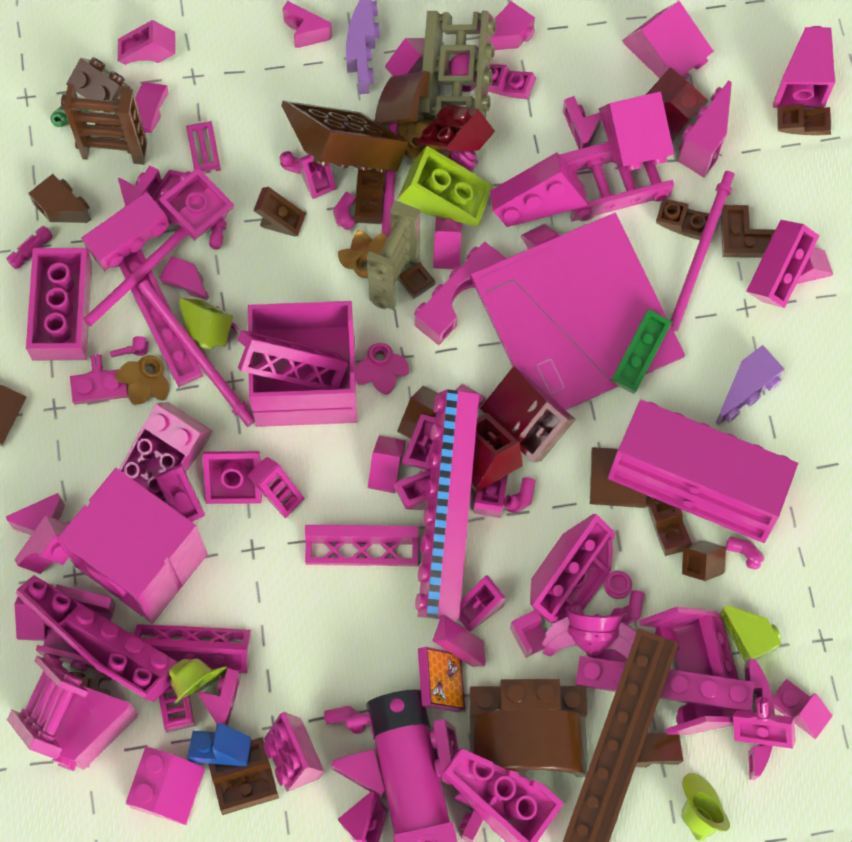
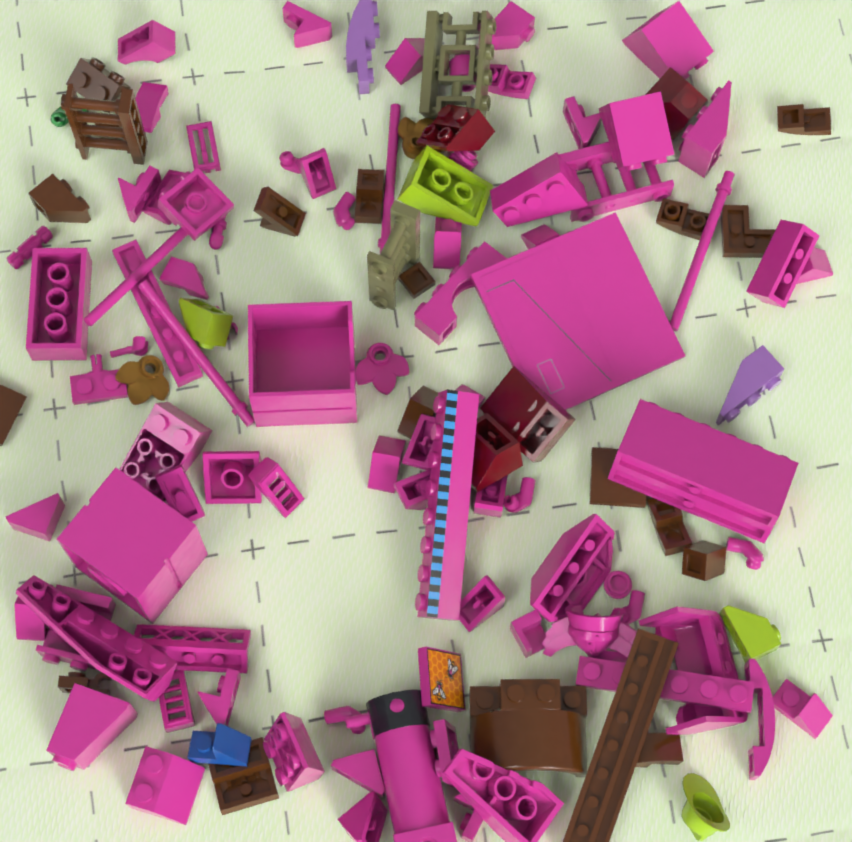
(43, 547): dark pink arch -> none
(46, 707): dark pink fence -> none
(126, 231): dark pink brick -> none
(193, 676): lime piece -> none
(291, 351): dark pink fence -> none
(344, 137): reddish brown slope -> none
(356, 256): pearl gold plate -> none
(361, 535): dark pink fence -> none
(401, 98): reddish brown slope -> none
(460, 642): dark pink slope -> none
(641, 351): green plate -> none
(764, 727): dark pink plate -> none
(810, 71): dark pink slope -> none

